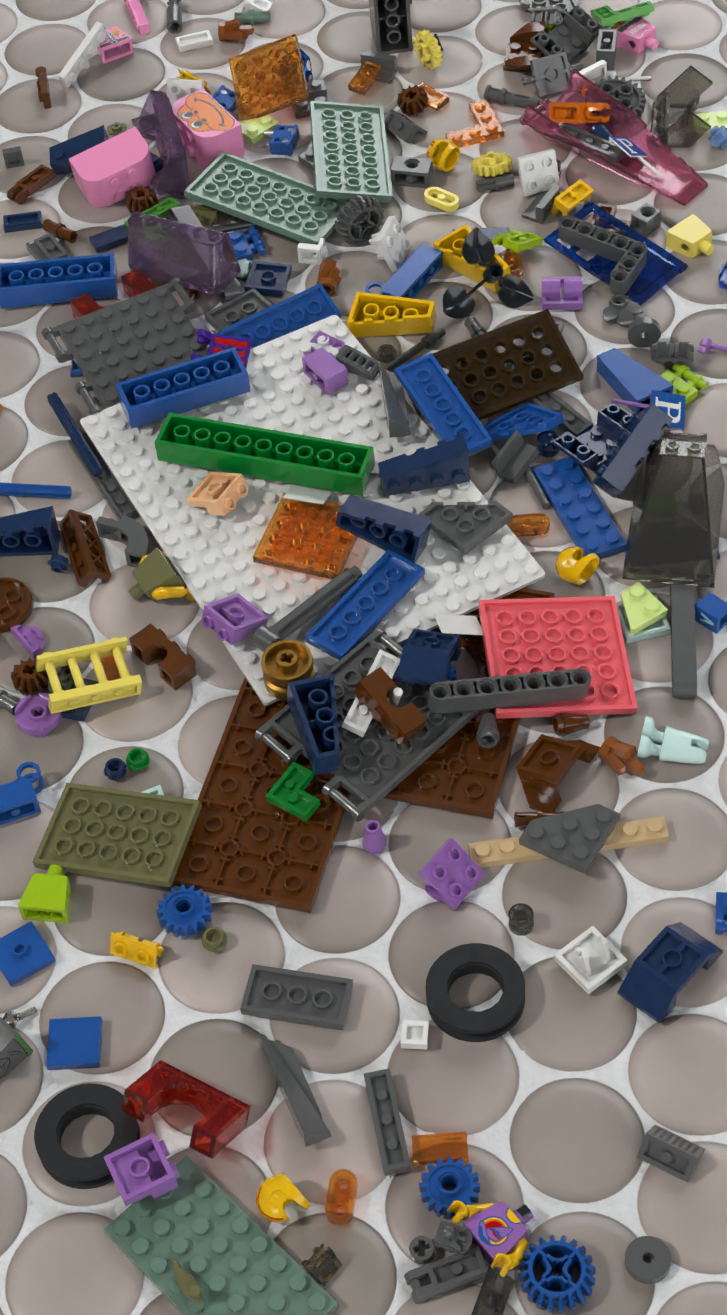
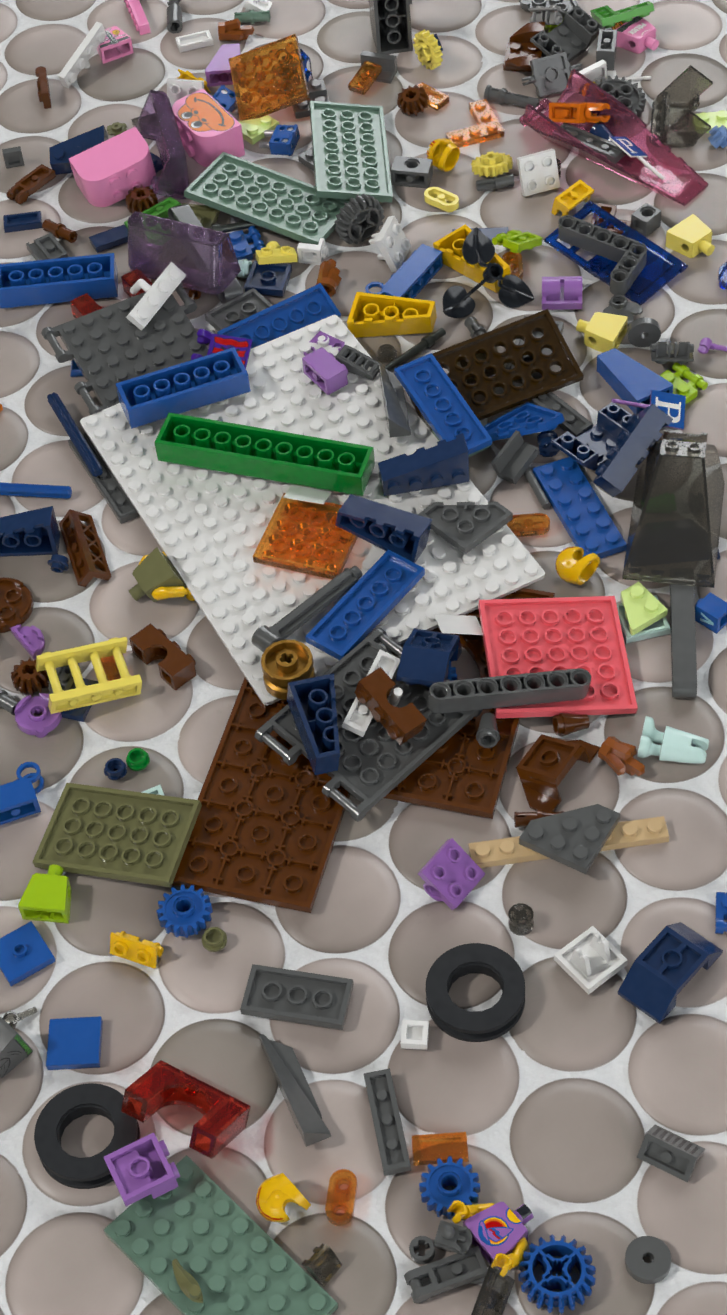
(127, 532): dark grey arch -> none
(155, 295): none -> white plate
(218, 70): none -> slope
(219, 492): light nougat plate -> none
(233, 618): medium lavender plate -> none
(275, 254): none -> light yellow plate
(290, 795): green plate -> none
(373, 837): medium lavender cone -> none
(402, 126): dark grey panel -> none
(542, 205): dark grey panel -> none
(603, 331): none -> light yellow torso

